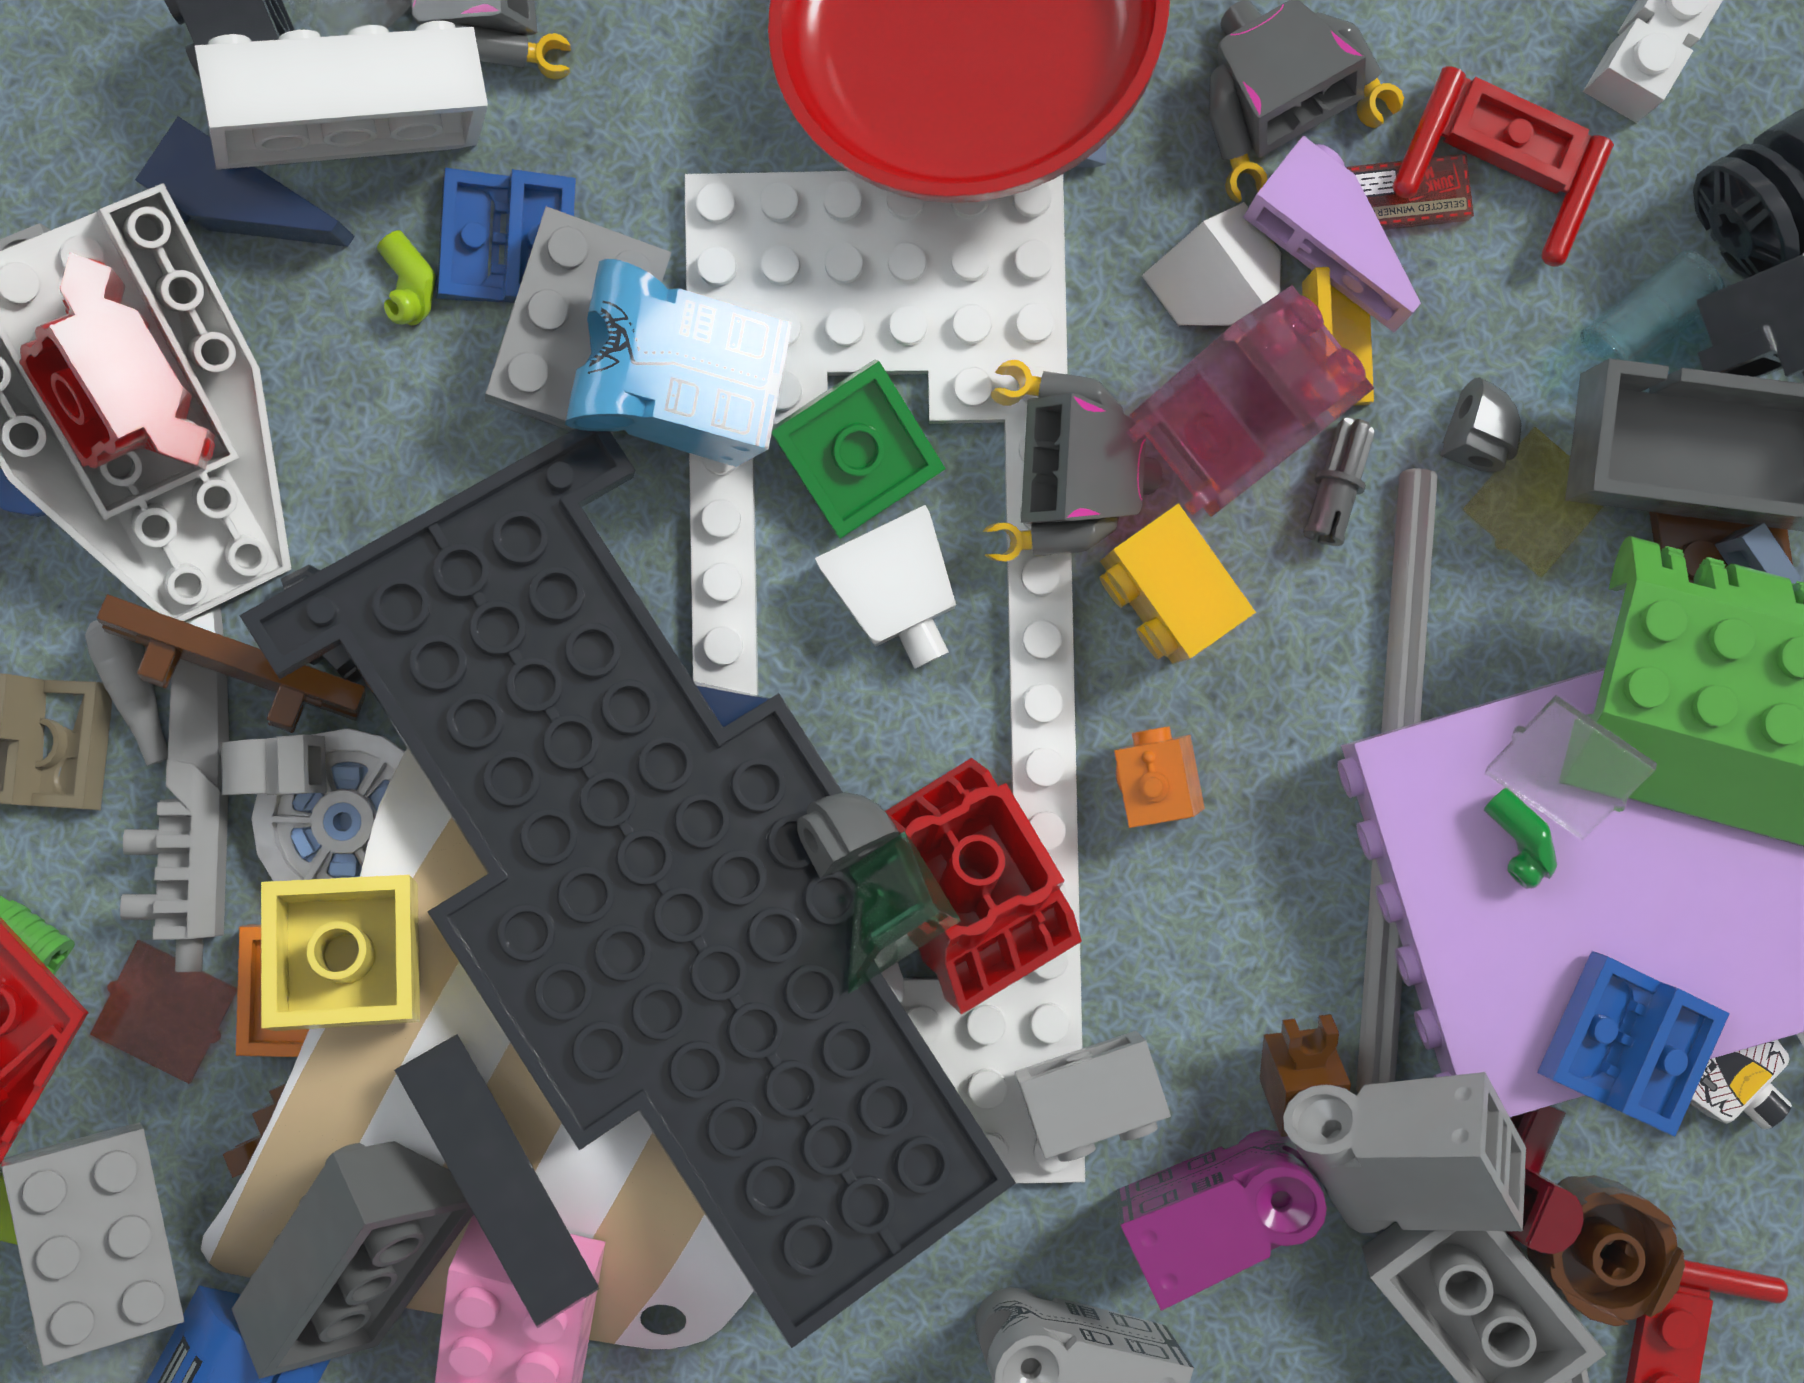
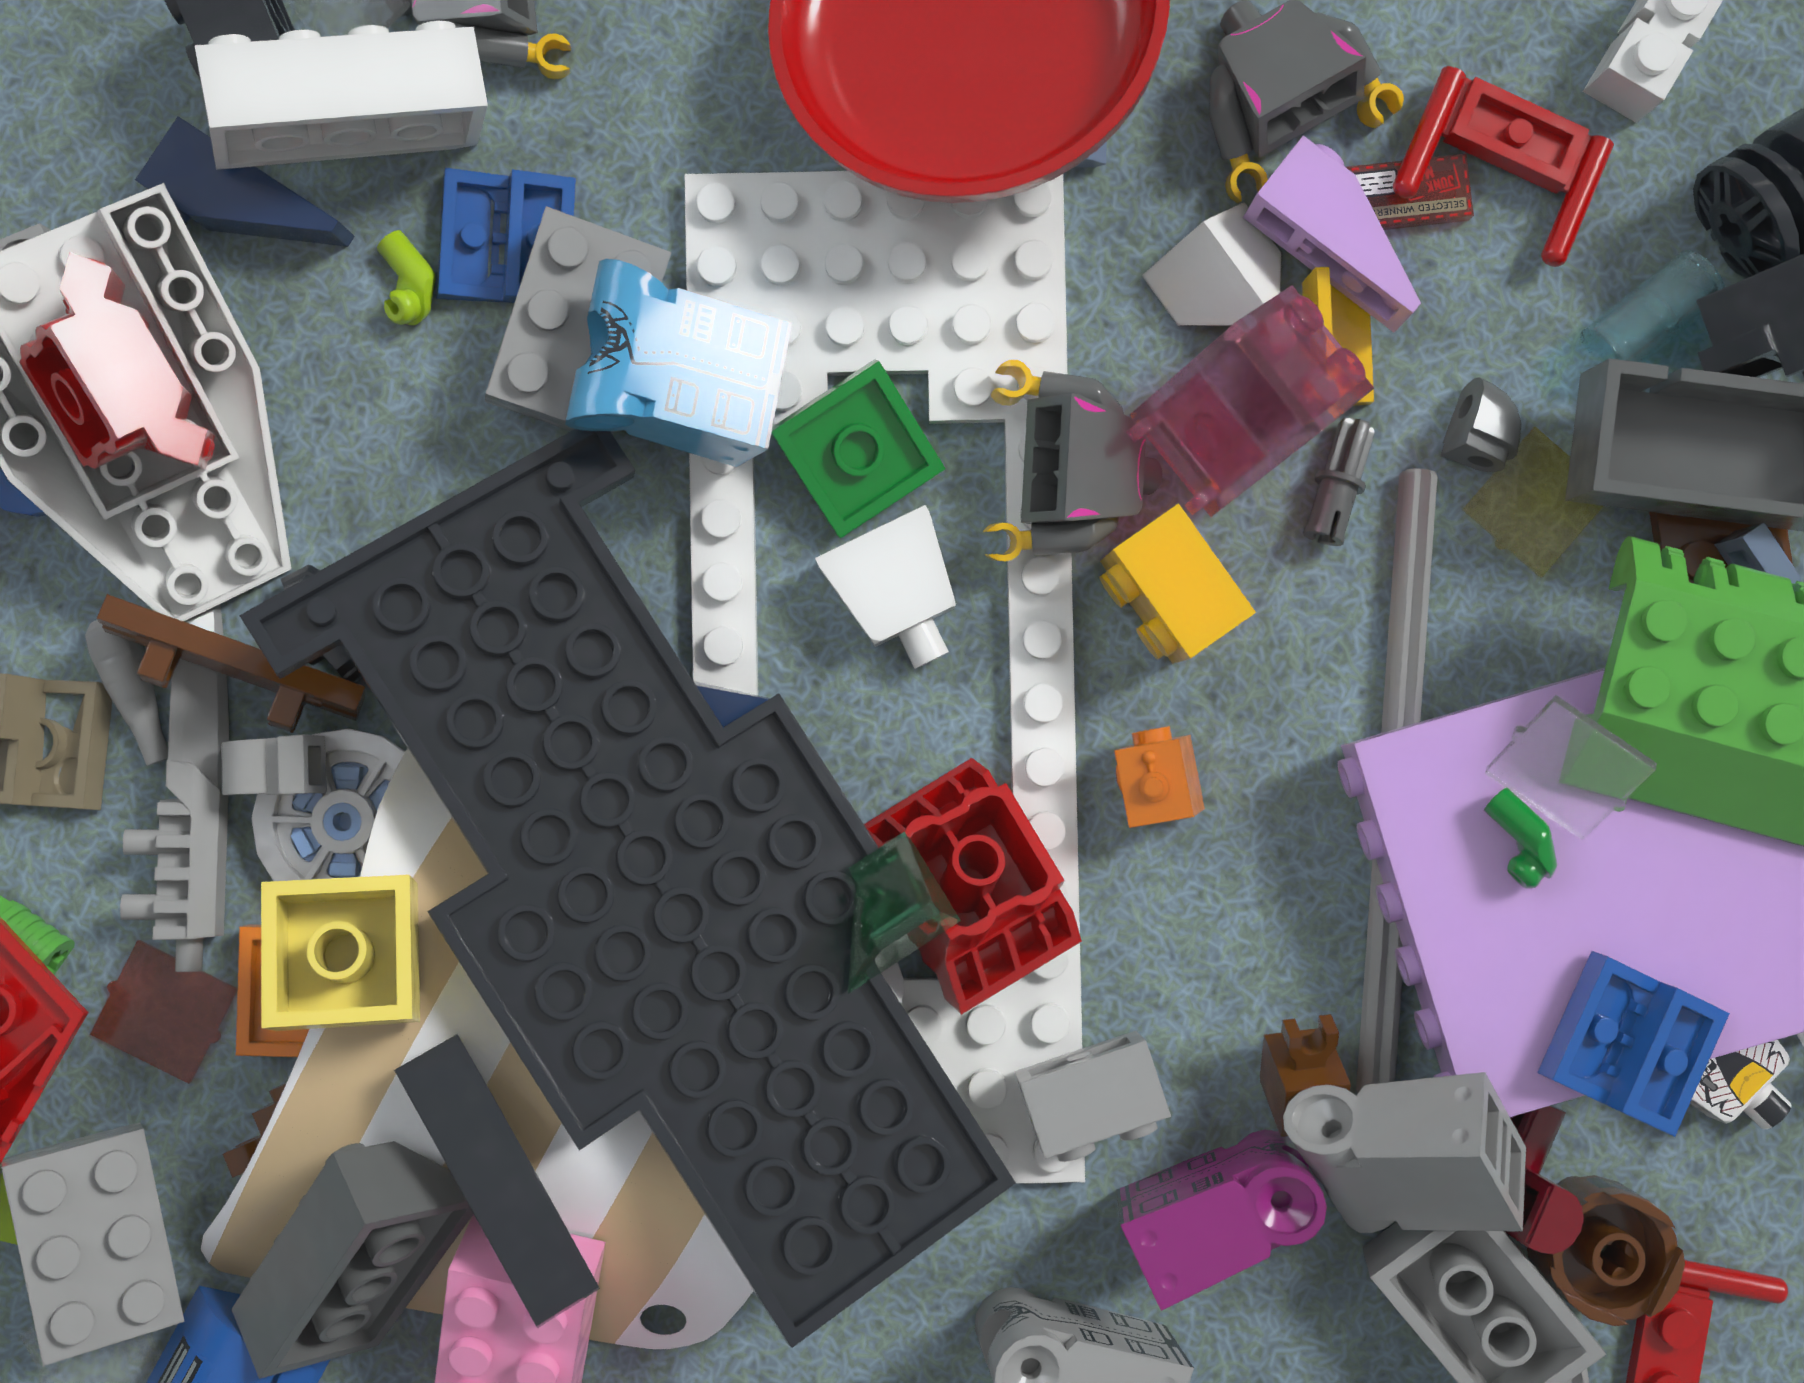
(843, 831): dark grey piece -> none

